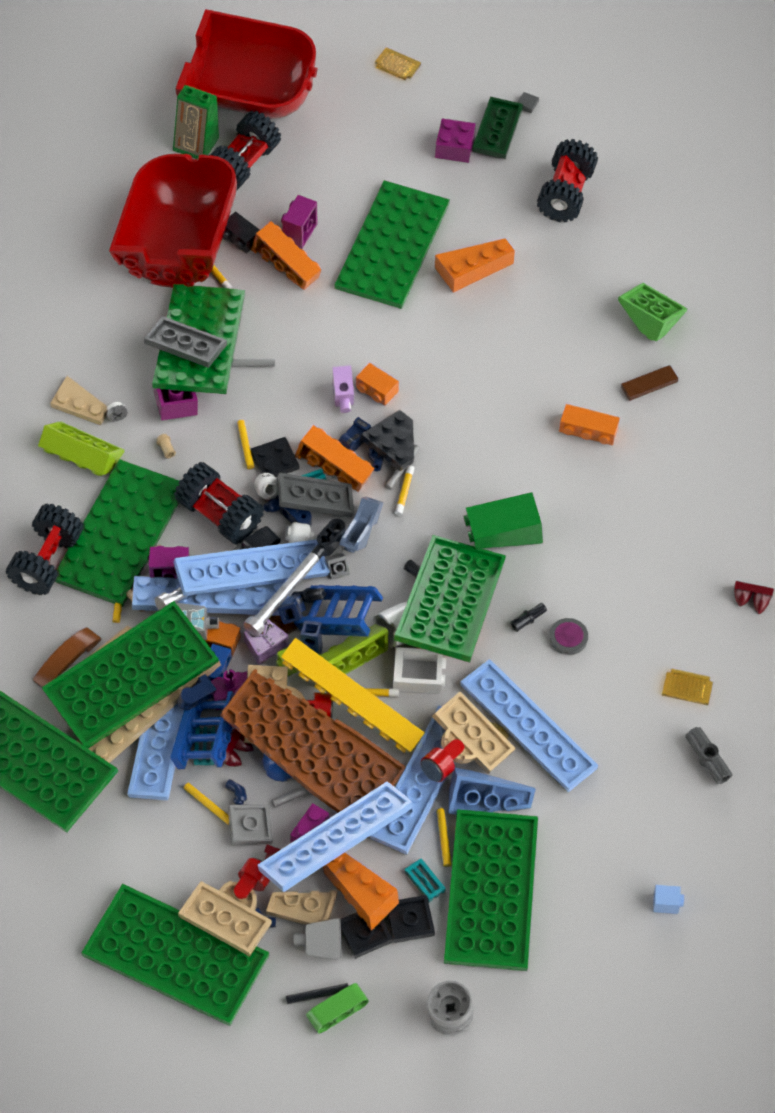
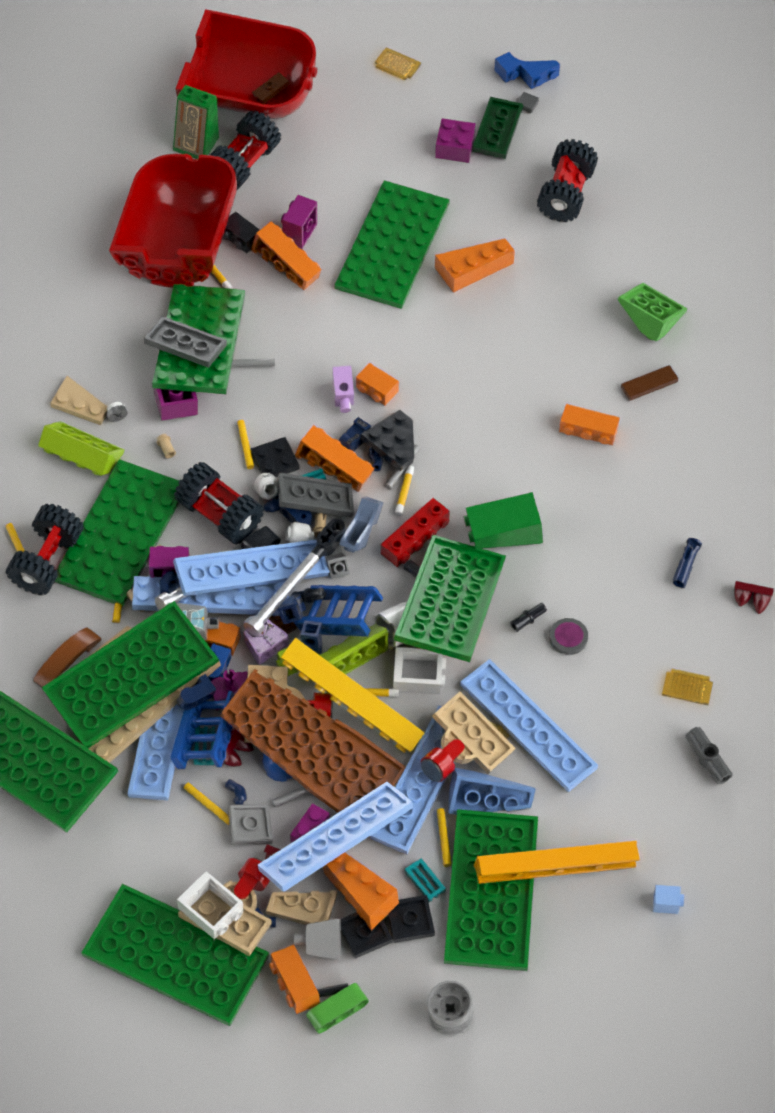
(14, 537): none -> yellow bar
(169, 577): none -> dark blue arm
(196, 891): none -> white window
(271, 88): none -> reddish brown plate
(294, 979): none -> orange brick
(320, 523): none -> tan pin
(415, 532): none -> red brick
(532, 72): none -> blue arch
(556, 862): none -> light orange tile
(685, 564): none -> dark blue piece

